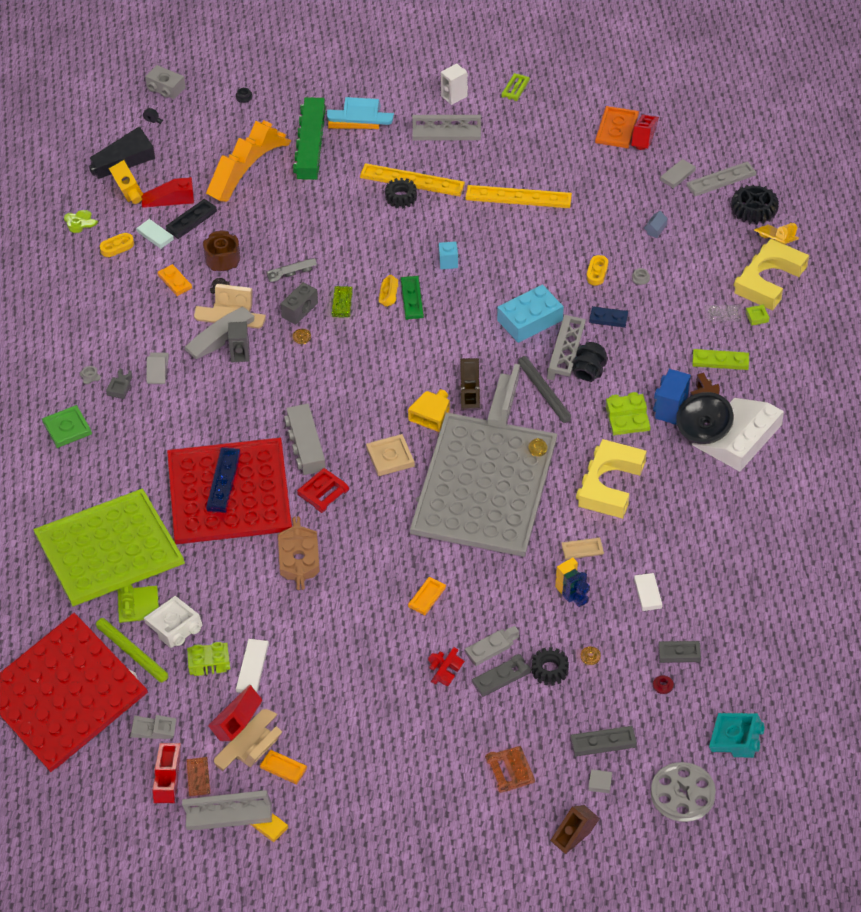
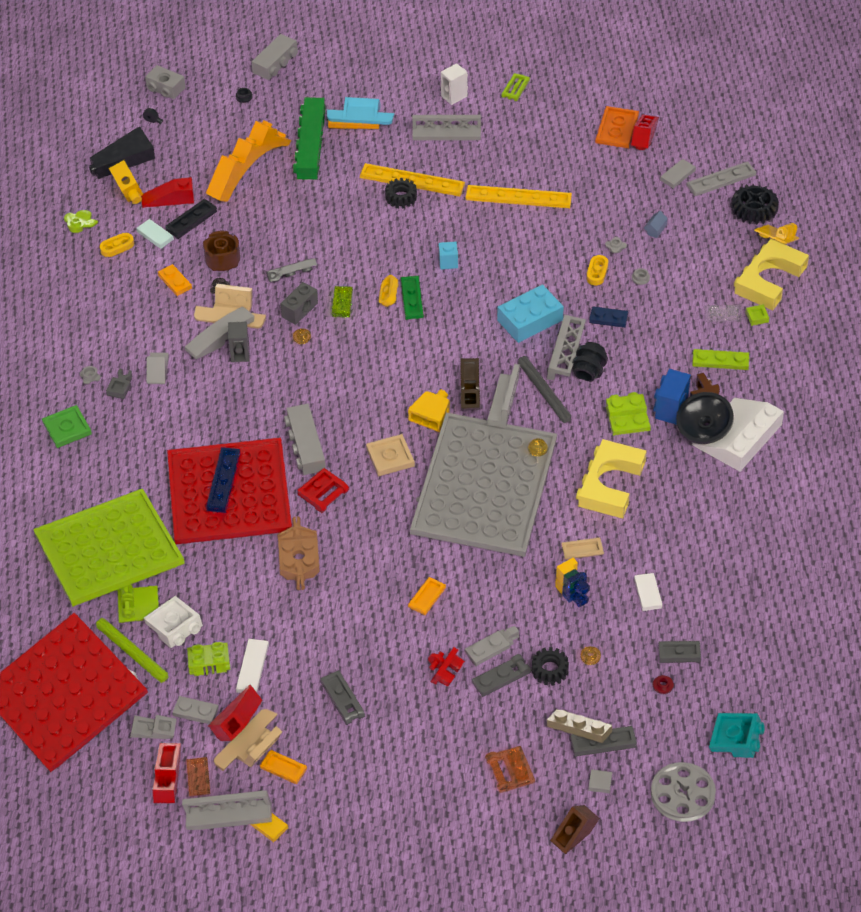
(195, 710): none -> light grey plate
(274, 57): none -> light grey brick
(342, 697): none -> dark grey plate
(579, 725): none -> dark tan plate
(615, 245): none -> light grey plate

